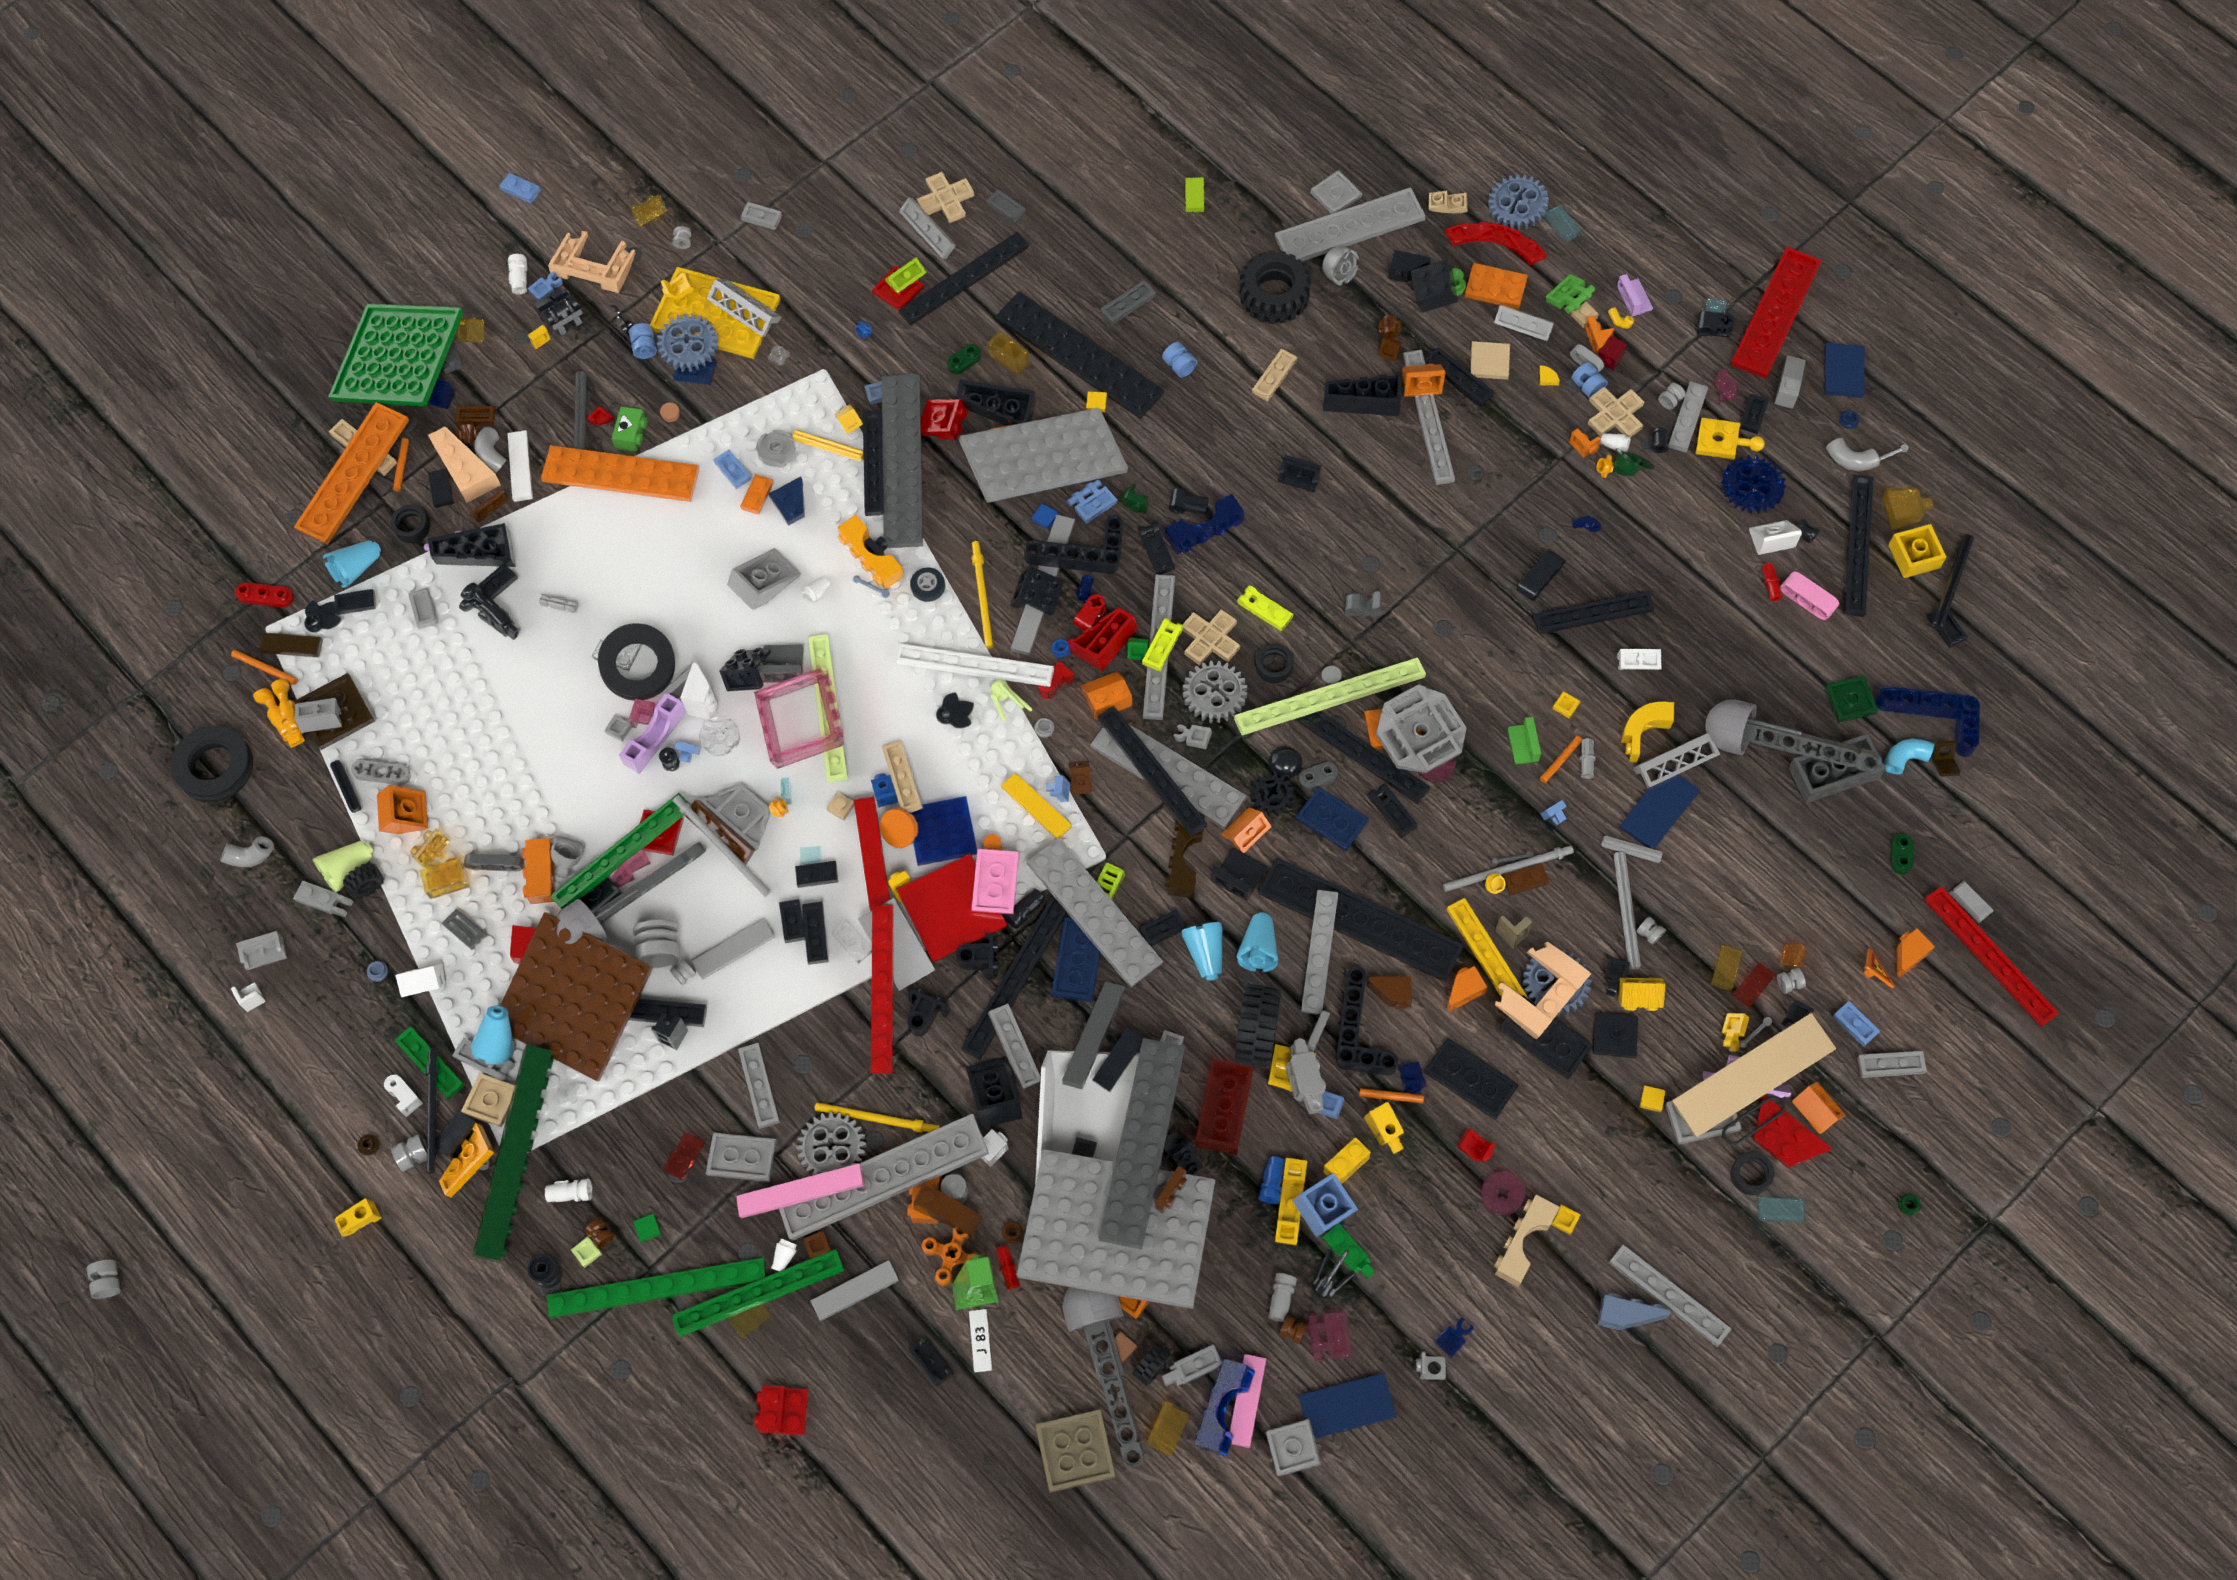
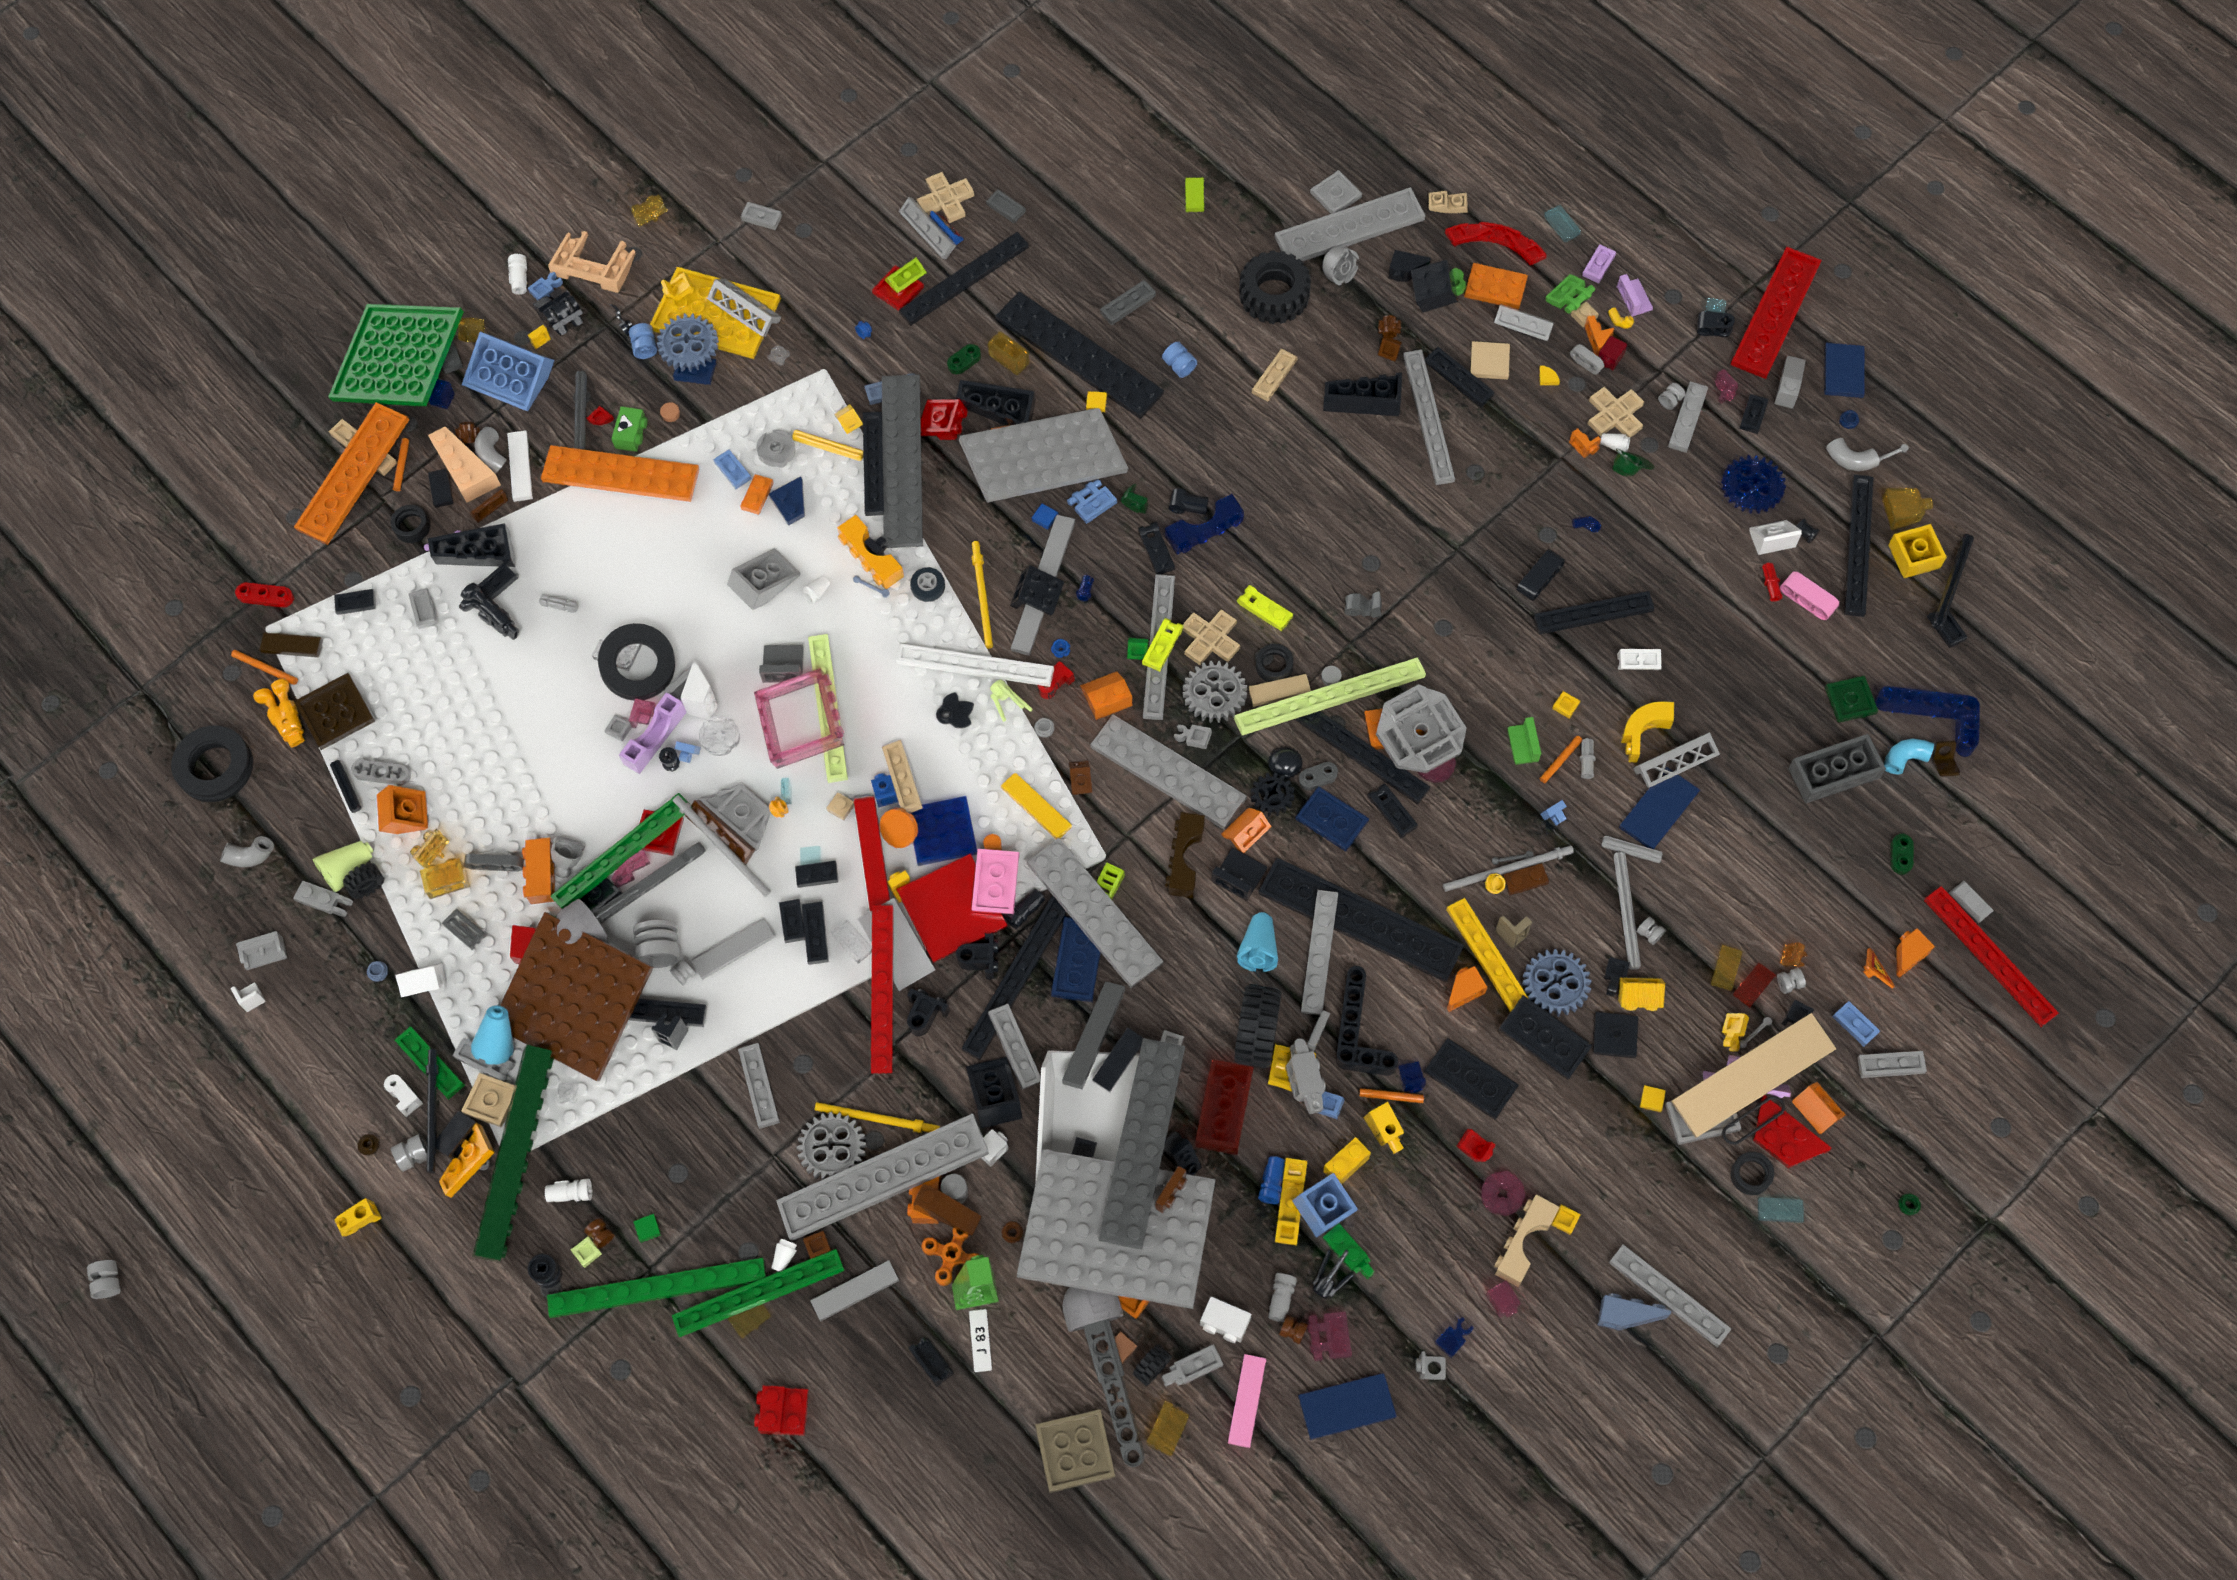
(318, 715): light grey hinge -> none
(323, 615): black plate -> none
(351, 561): medium azure cone -> none
(478, 419): reddish brown tile -> none
(506, 371): none -> medium blue slope
(519, 188): medium blue plate -> none
(682, 237): light grey wheel -> none
(684, 1156): clear red slope -> none
(741, 1157): light grey tile -> none
(742, 670): black bracket -> none
(800, 1190): bright pink tile -> none
(946, 227): none -> blue slope
(1007, 1267): red axle -> none
(1059, 788): medium blue tile -> none
(1081, 553): black beam -> none
(1090, 612): red piece -> none
(1104, 640): red wedge -> none
(1152, 771): black plate -> none
(1162, 928): black plate -> none
(1205, 948): medium azure cone -> none
(1225, 1320): none -> white brick
(1231, 1381): clear blue arch -> none
(1278, 690): none -> tan tile
(1293, 1447): light grey tile -> none
(1299, 473): black hinge -> none
(1393, 990): reddish brown slope -> none
(1423, 380): orange slope -> none
(1503, 195): sand blue gear -> none
(1503, 1300): none -> clear pink brick
(1537, 1018): light nougat wedge -> none
(1588, 379): medium blue wheel -> none
(1599, 263): none -> lavender plate
(1605, 466): light orange plate -> none
(1660, 440): black bush -> none
(1729, 432): yellow plate -> none
(1733, 726): piece -> none

